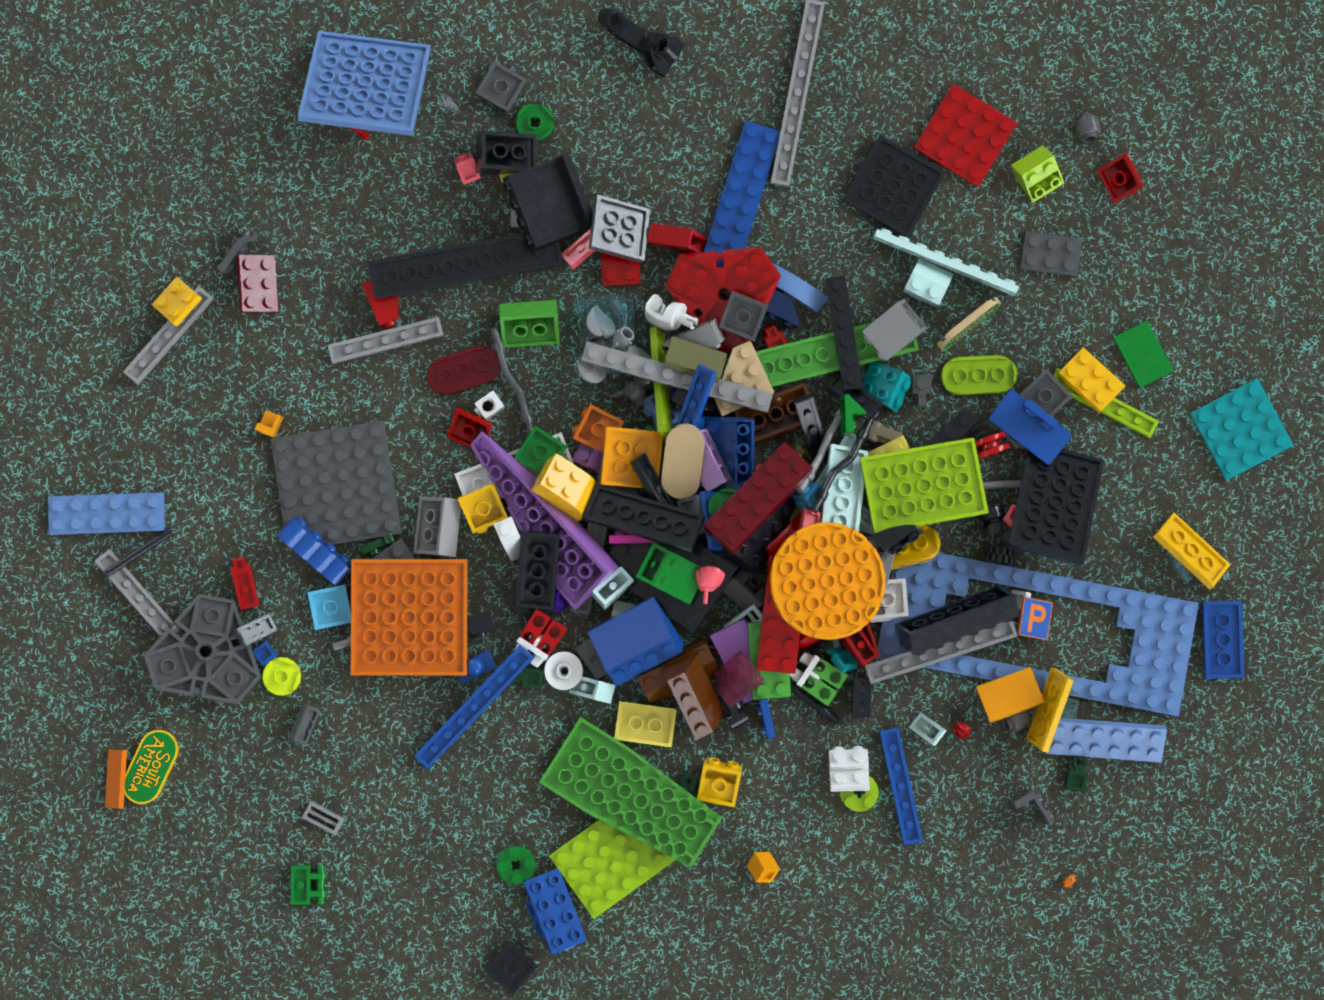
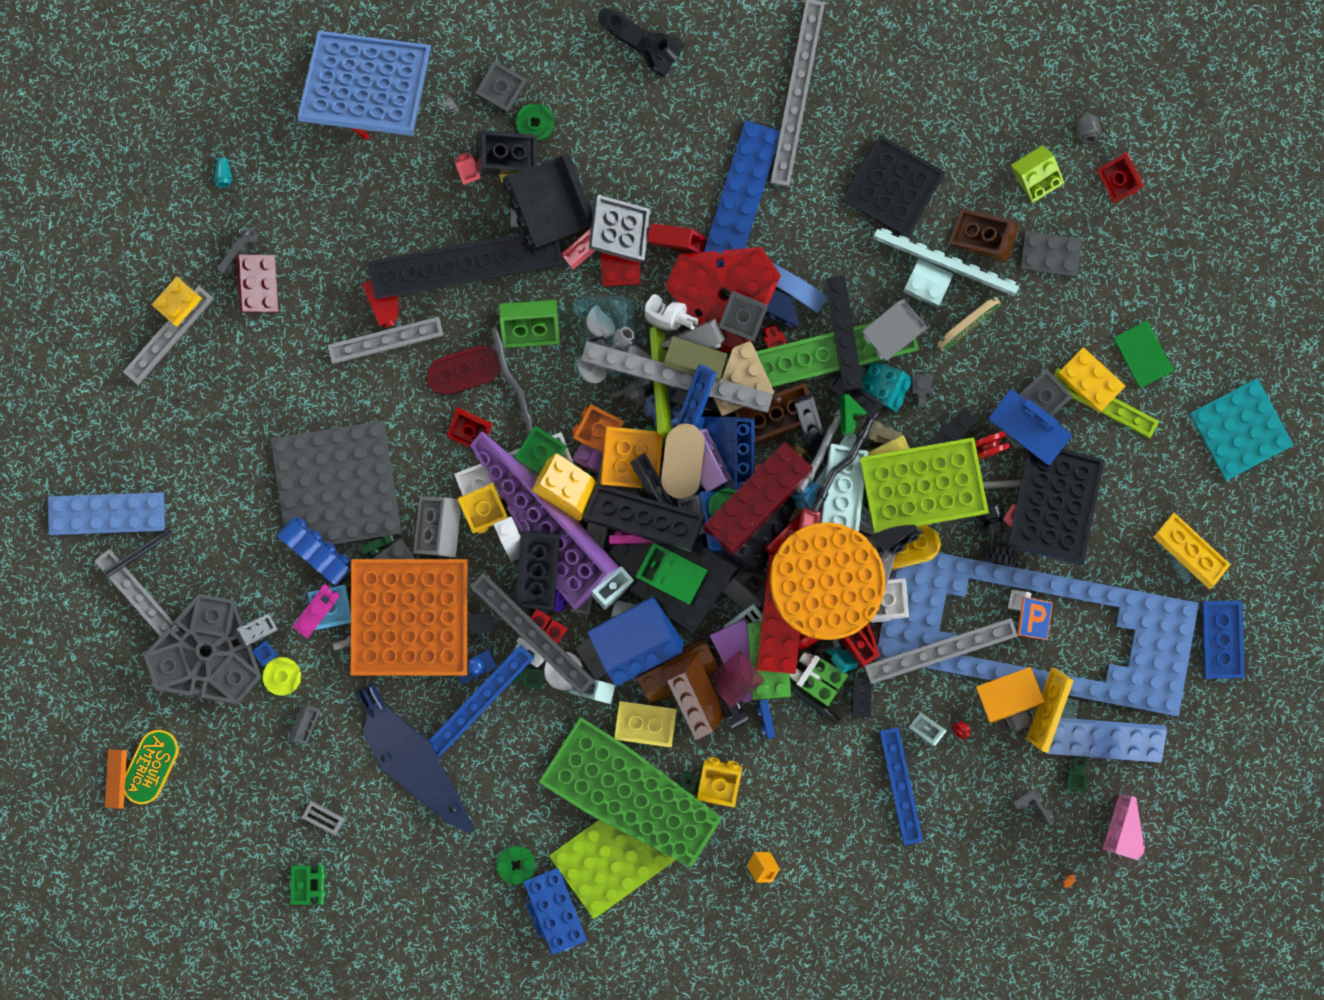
(222, 173): none -> teal cone
(244, 584): red hinge -> none
(269, 424): light orange panel -> none
(315, 611): none -> dark pink plate
(410, 760): none -> dark blue wing
(497, 406): white brick -> none
(511, 968): black plate -> none
(532, 633): none -> dark grey plate
(708, 580): coral piece -> none
(849, 769): white plate -> none
(865, 802): lime plate -> none
(957, 620): black brick -> none
(965, 135): red plate -> none
(979, 375): lime tile -> none
(984, 235): none -> reddish brown slope
(1125, 829): none -> bright pink slope

